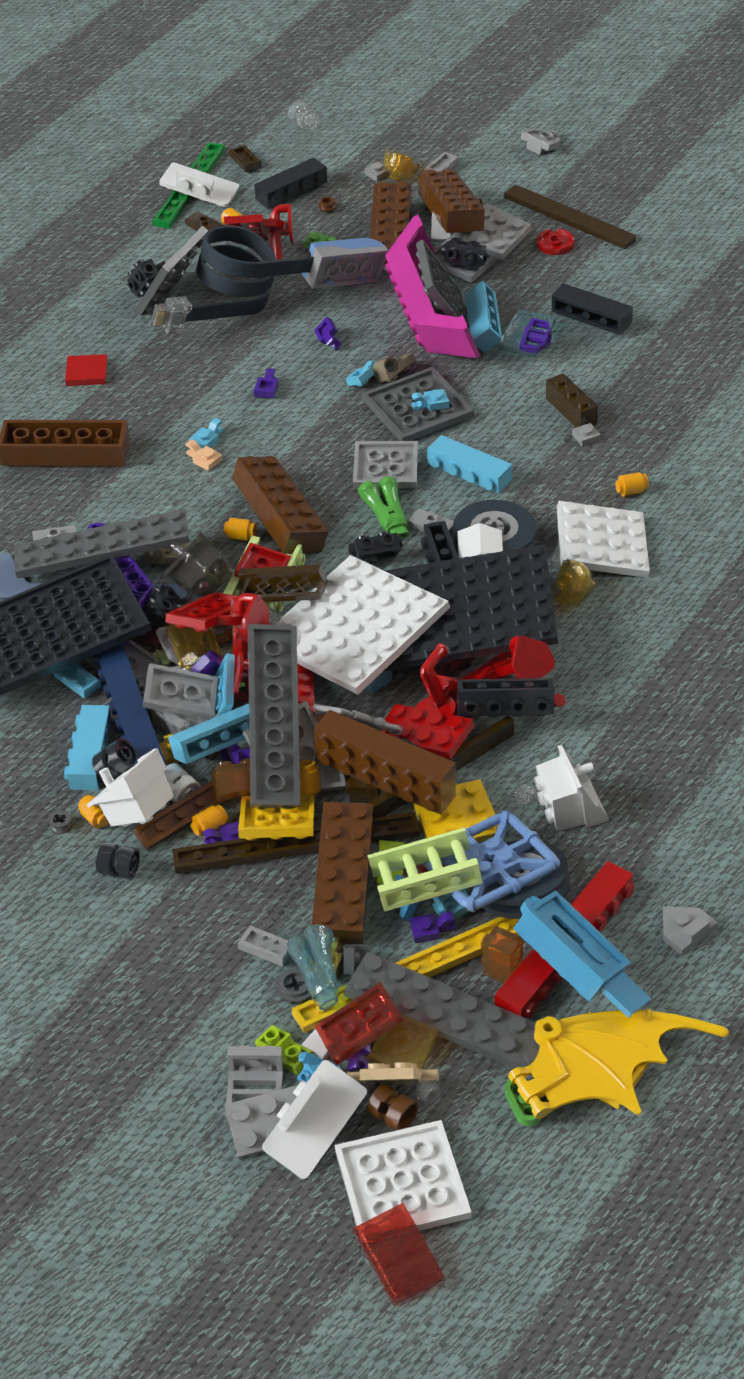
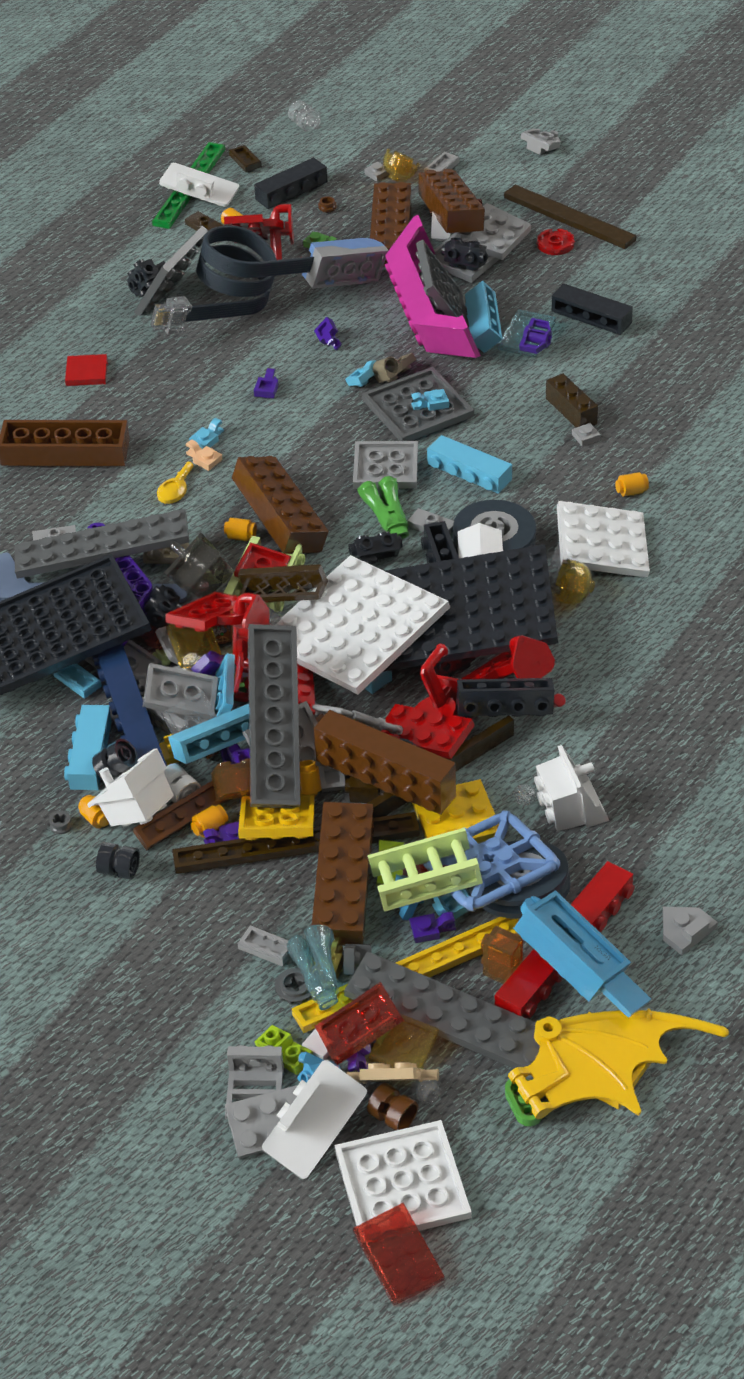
(174, 488): none -> yellow piece

